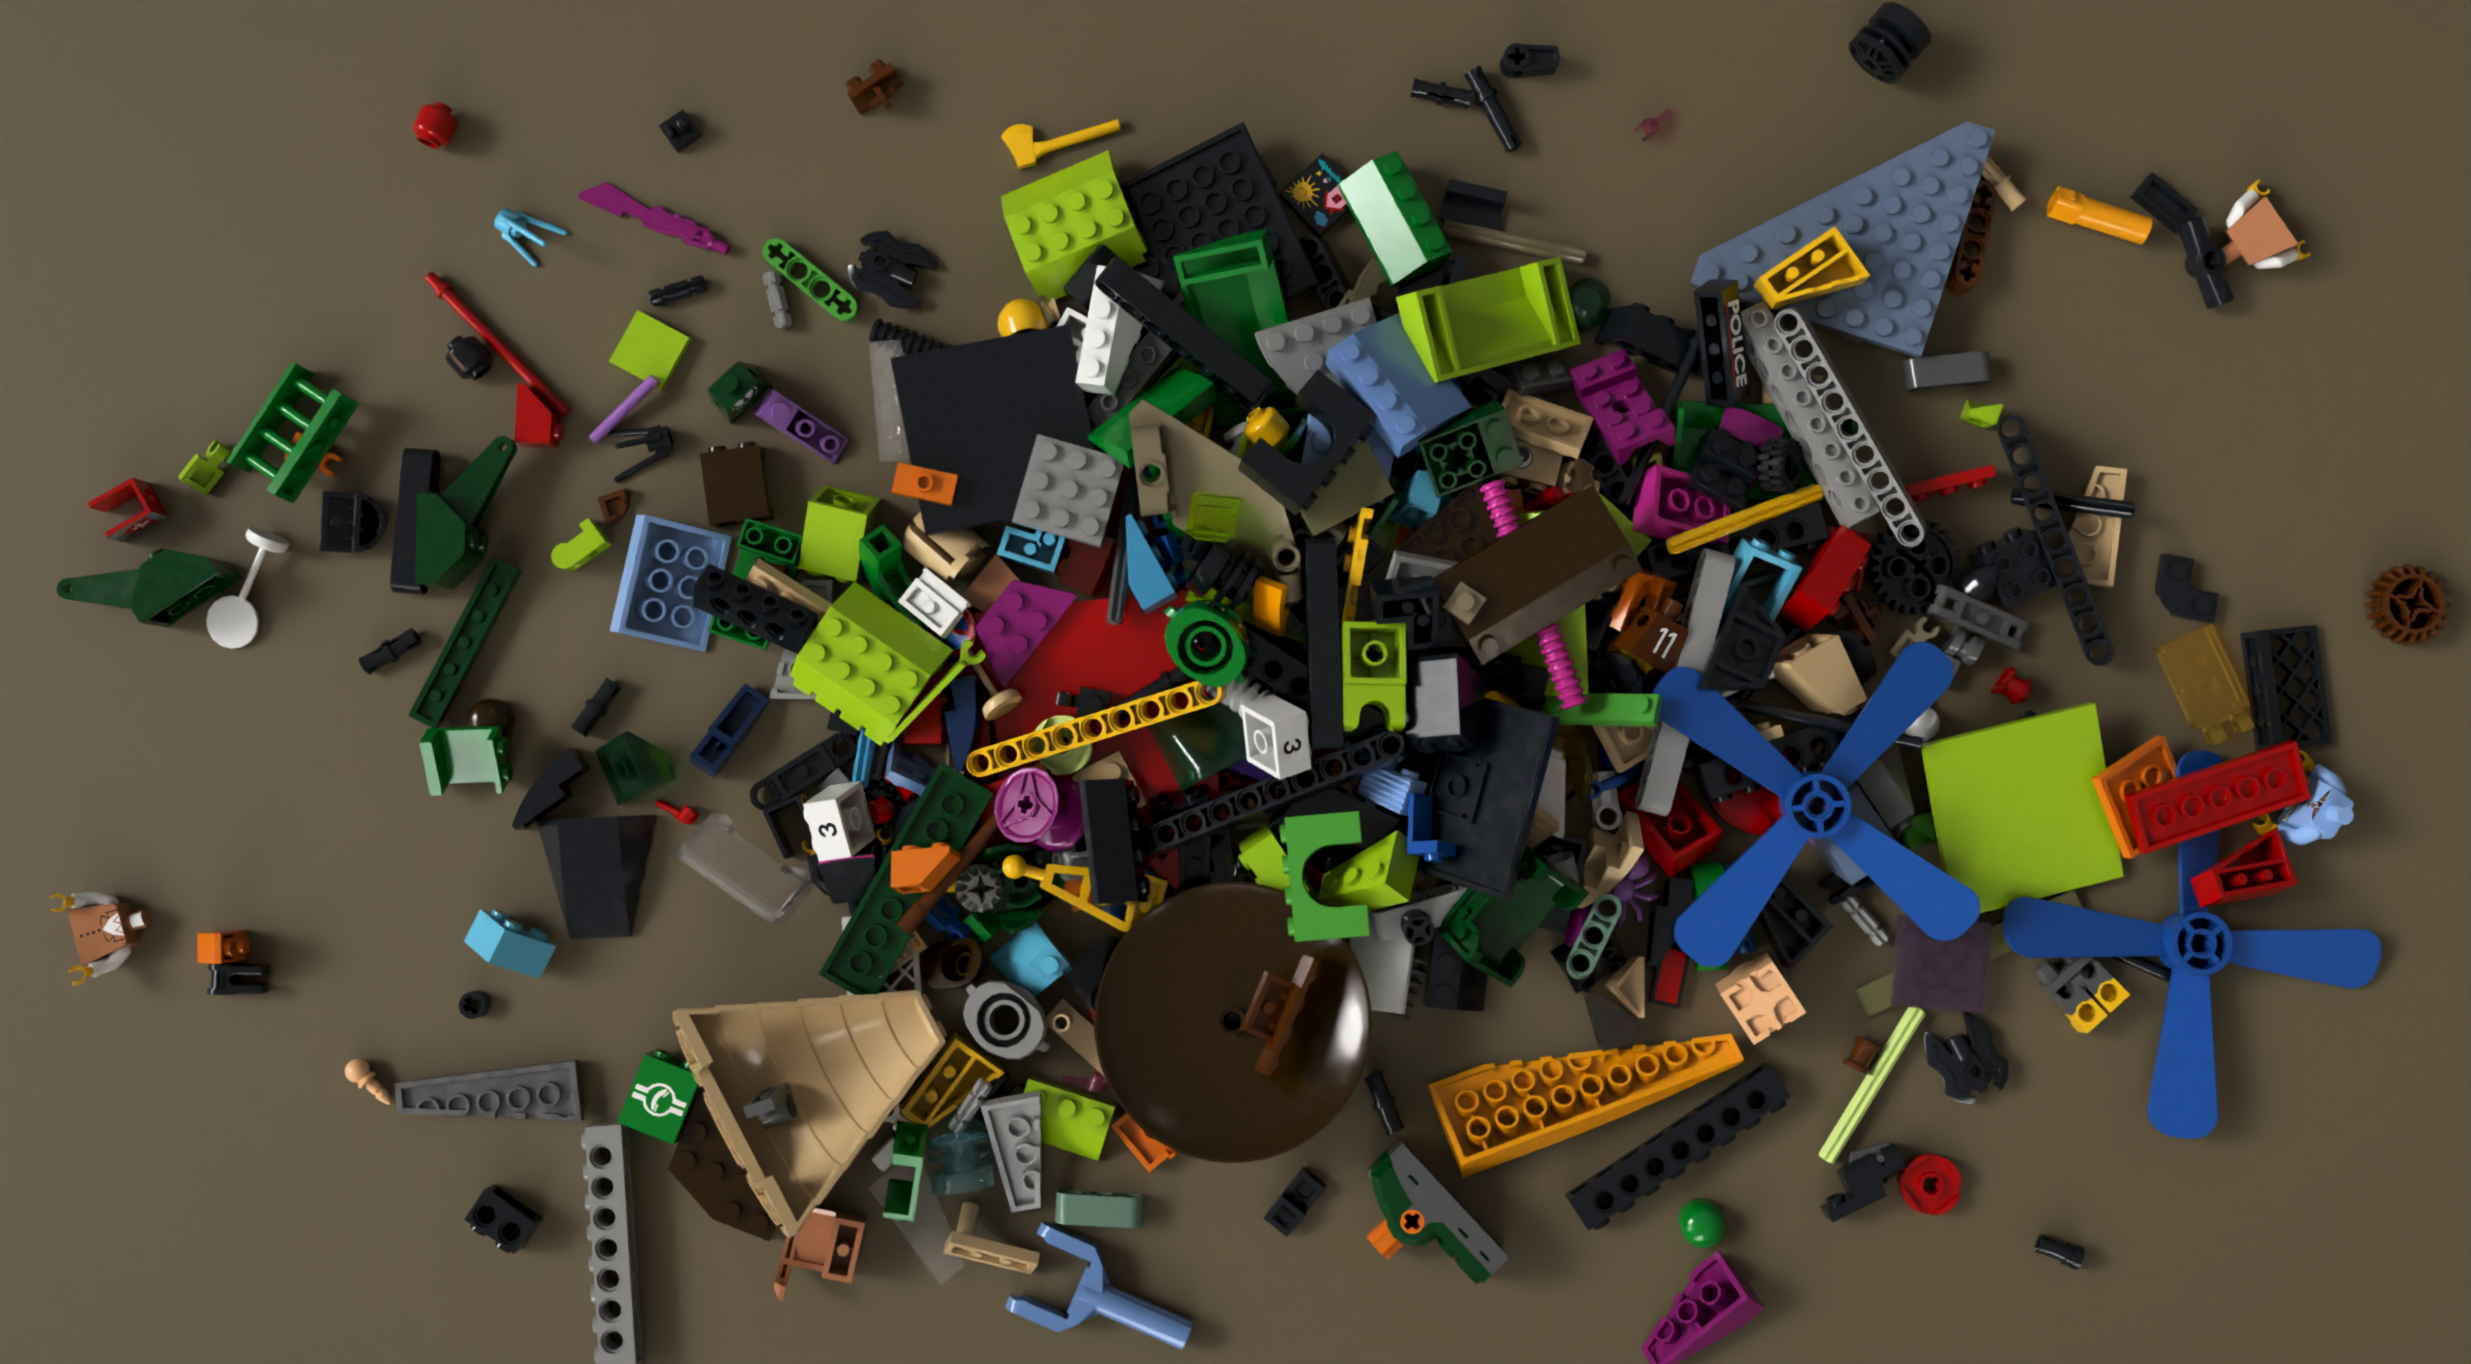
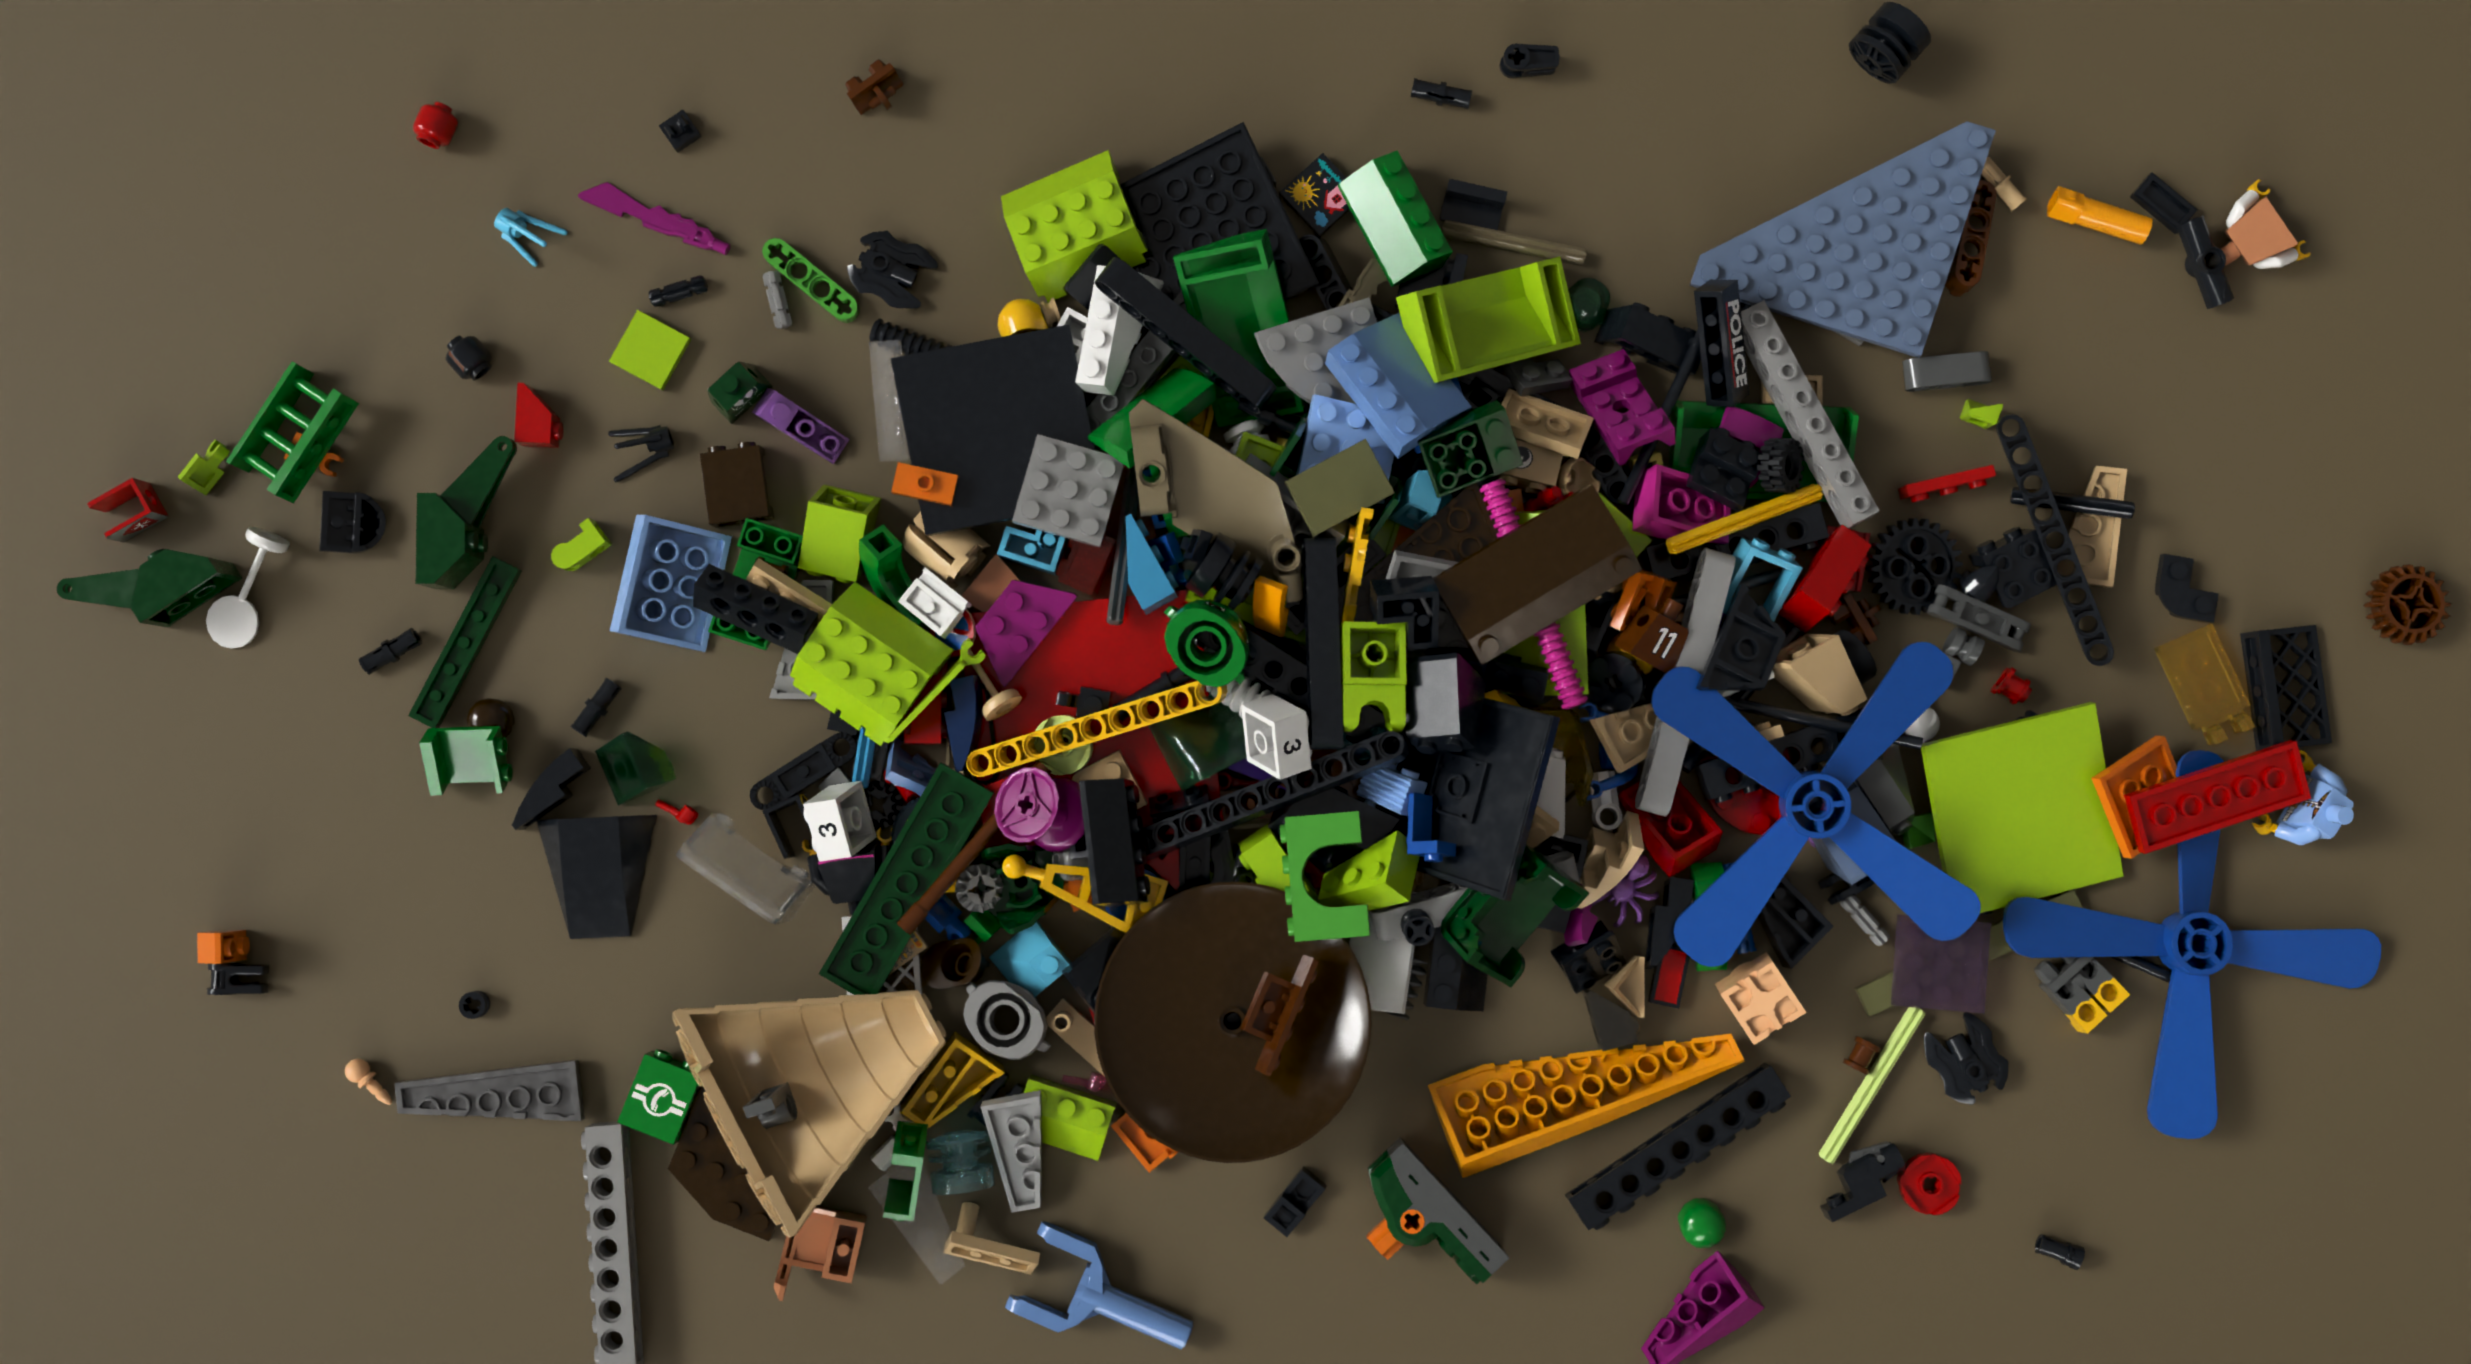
(102, 931): torso -> none
(417, 475): black beam -> none
(445, 292): red bar -> none
(507, 1211): black brick -> none
(508, 945): medium azure brick -> none
(614, 506): reddish brown tile -> none
(624, 408): medium lavender bar -> none
(729, 731): dark blue slope -> none
(881, 810): red plate -> none
(920, 868): orange slope -> none
(970, 1106): light grey axle -> none
(1026, 152): yellow piece -> none
(1099, 1209): sand green beam -> none
(1213, 517): clear neon green piece -> none
(1269, 426): yellow head -> none
(1294, 482): black arch -> none
(1384, 1103): black pin -> none
(1464, 603): dark tan plate -> none
(1487, 98): black pin -> none
(1600, 923): sand green beam -> none
(1608, 710): bright green plate -> none
(1651, 125): clear pink hand -> none
(1812, 271): yellow wedge -> none
(1851, 442): light grey beam -> none
(1908, 637): dark tan plate -> none
(2247, 873): red wedge -> none

